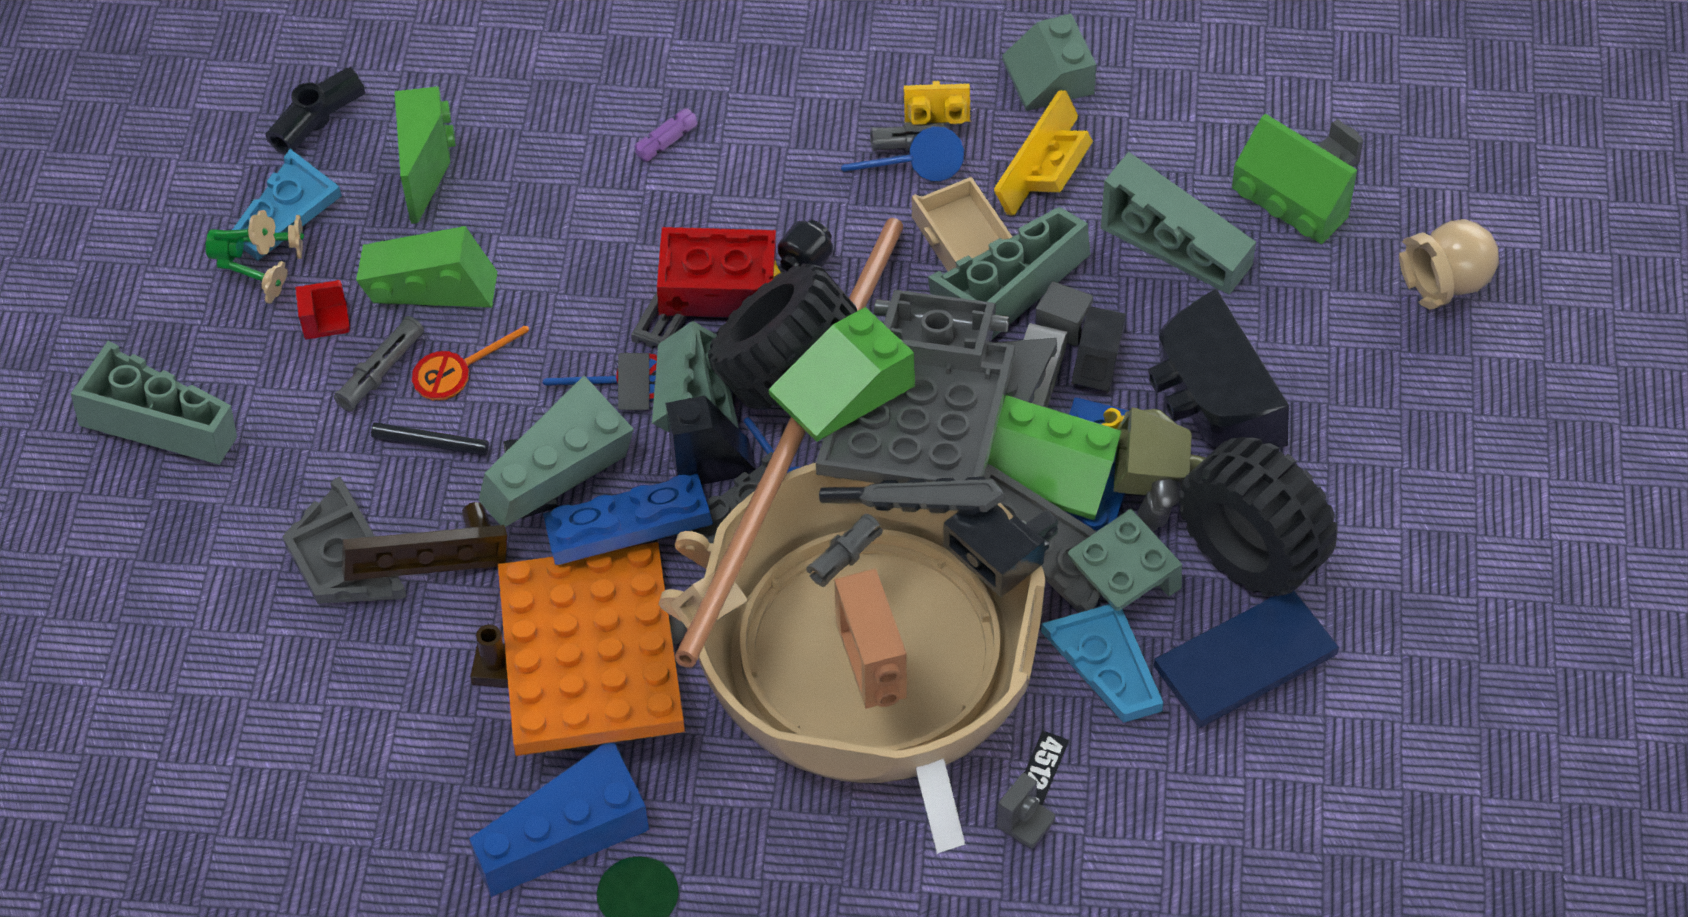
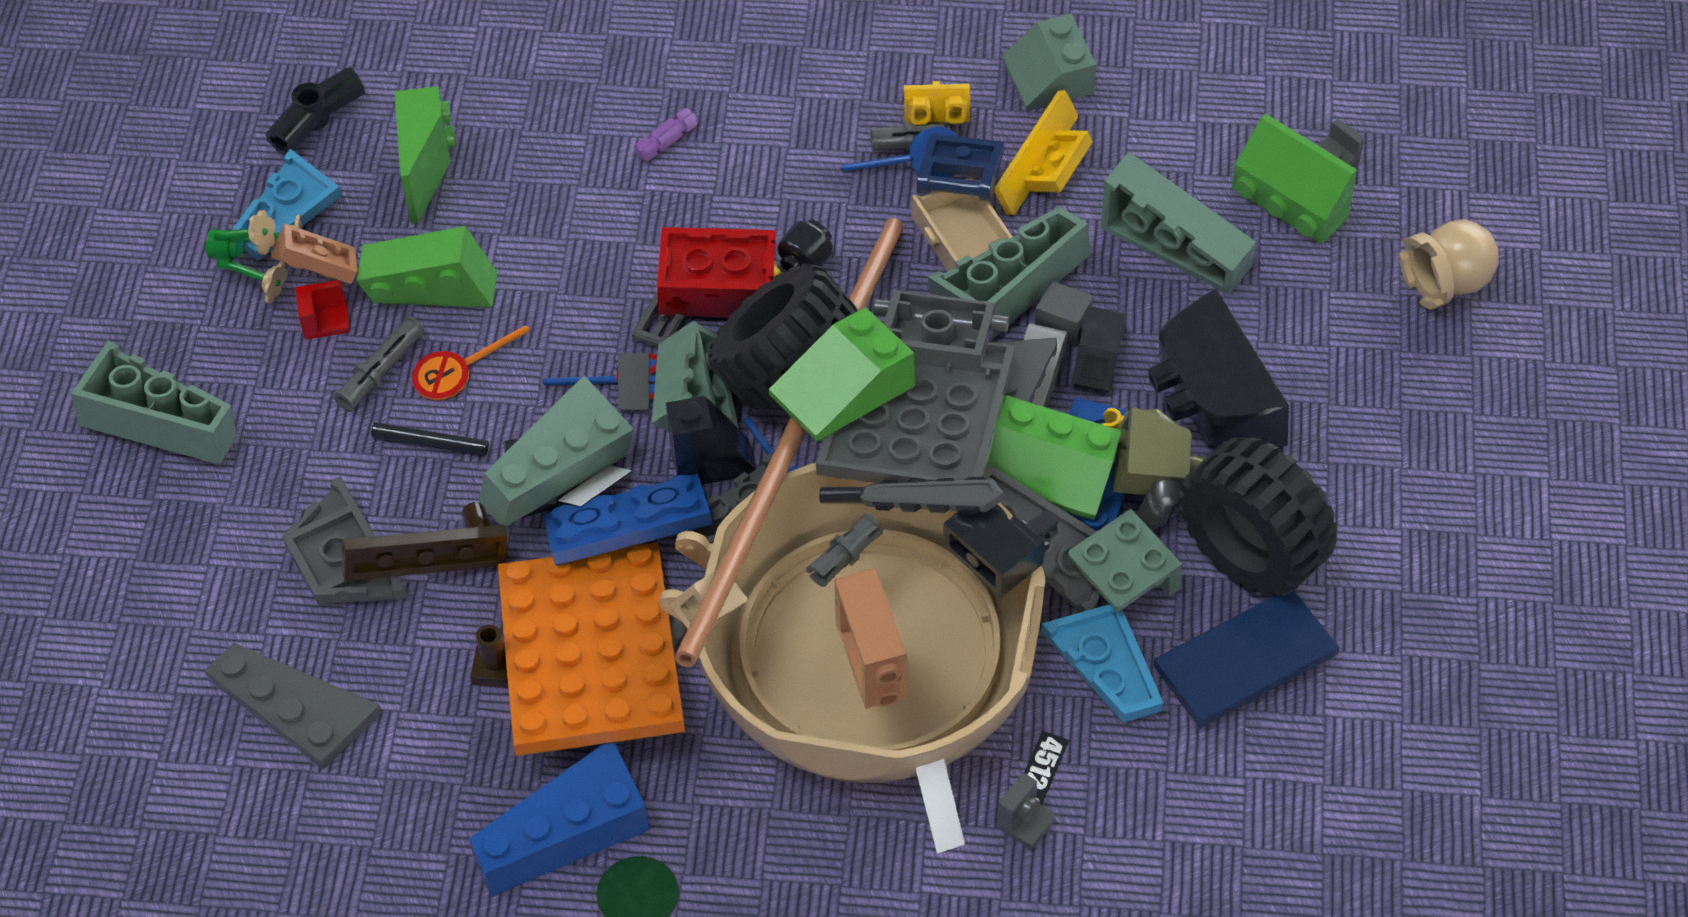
(297, 706): none -> dark grey wing
(315, 253): none -> nougat bracket
(594, 485): none -> white sticker
(960, 157): none -> dark blue plate

